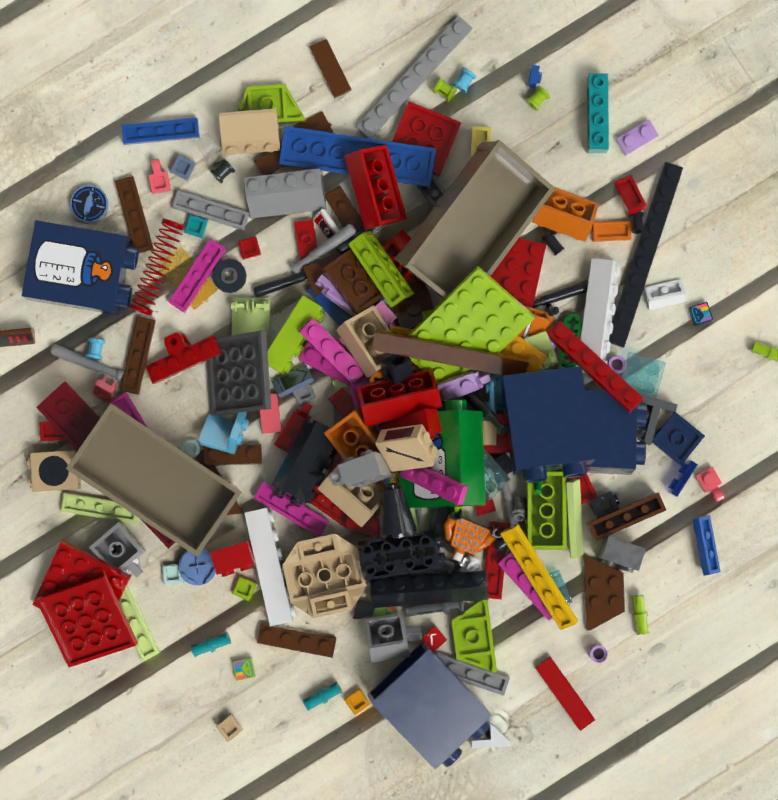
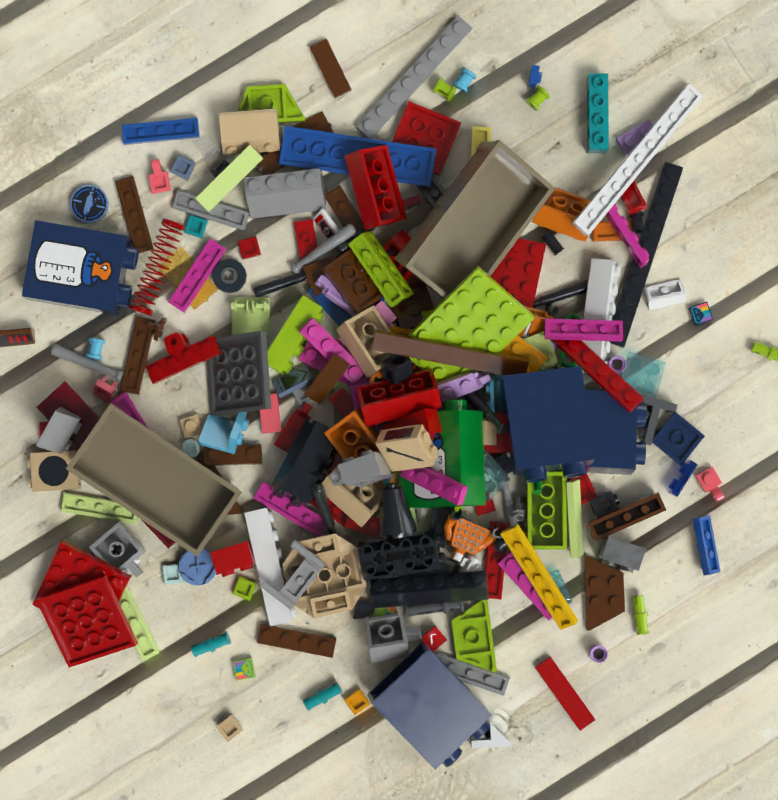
(59, 431): none -> light grey slope
(157, 327): none -> reddish brown plant
(191, 426): none -> tan plate
(229, 178): none -> yellowish green tile
(299, 580): none -> light grey plate
(323, 505): none -> pearl dark grey piece
(326, 379): none -> reddish brown tile
(411, 202): none -> dark red tile
(583, 330): none -> dark pink plate
(628, 238): none -> dark pink plate
(637, 160): none -> white plate

